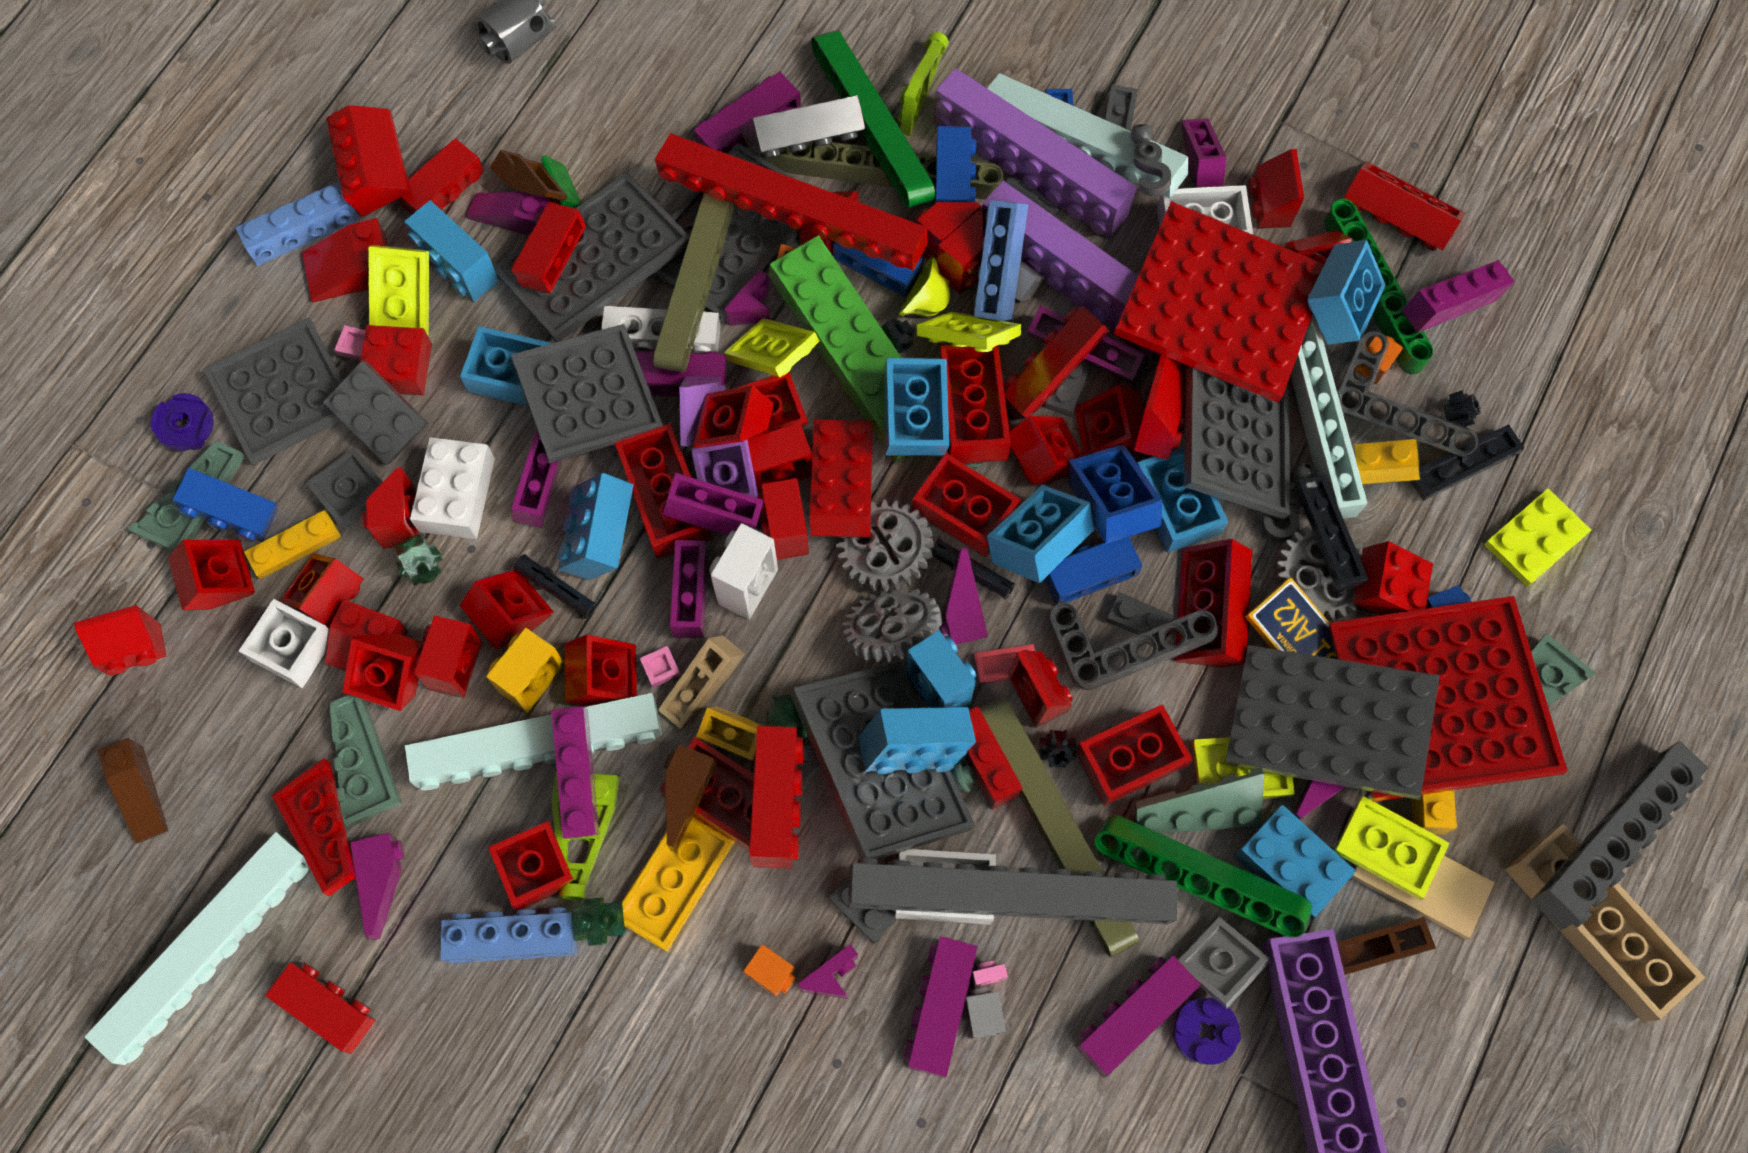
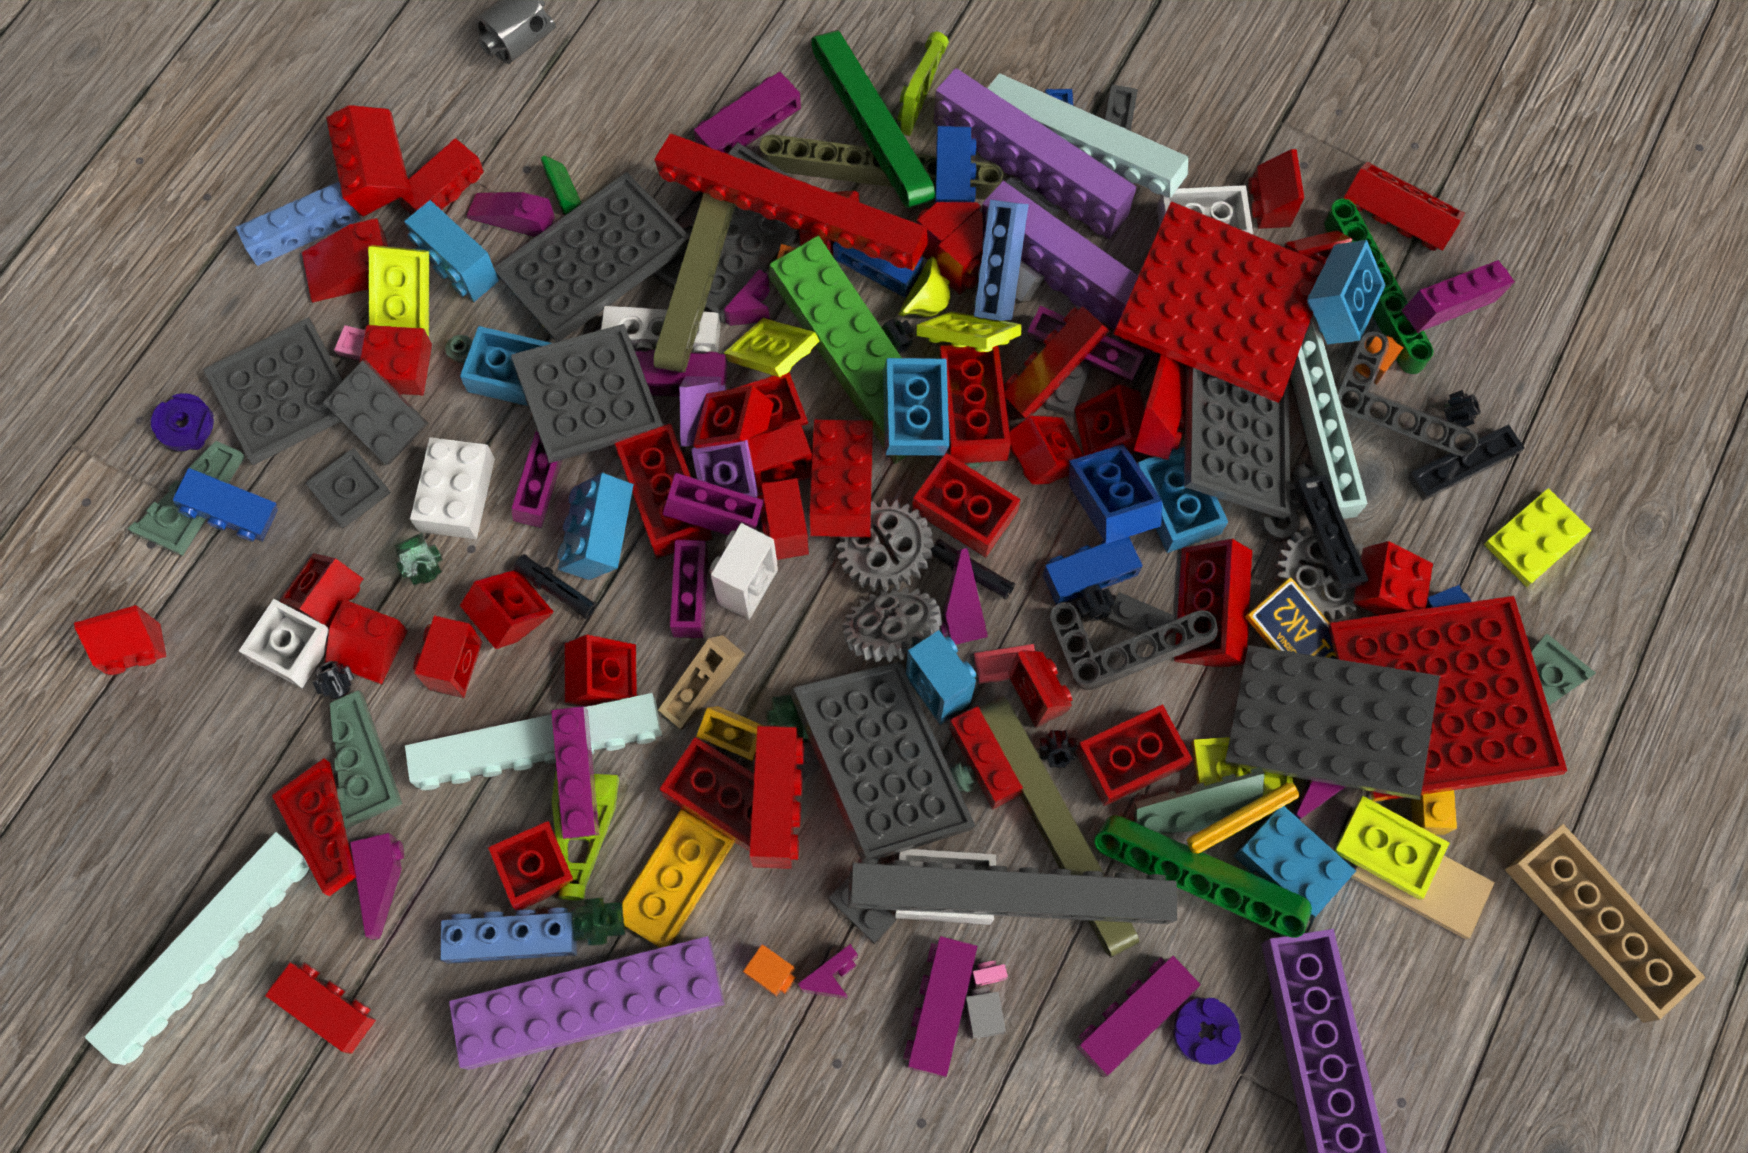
(133, 788): reddish brown slope -> none
(210, 573): red slope -> none
(292, 544): yellow plate -> none
(333, 679): none -> black gear
(382, 669): red slope -> none
(390, 510): red slope -> none
(458, 355): none -> sand green plate
(525, 669): yellow brick -> none
(526, 176): reddish brown slope -> none
(548, 247): red brick -> none
(585, 1003): none -> medium lavender brick
(660, 666): bright pink plate -> none
(686, 782): reddish brown slope -> none
(803, 126): slope -> none
(916, 739): dark azure brick -> none
(1040, 533): dark azure brick -> none
(1095, 602): none -> black gear
(1148, 159): dark grey piece -> none
(1204, 153): magenta slope -> none
(1224, 962): light grey plate -> none
(1242, 818): none -> yellow axle
(1385, 945): reddish brown slope -> none
(1387, 461): yellow brick -> none
(1619, 837): dark grey brick -> none

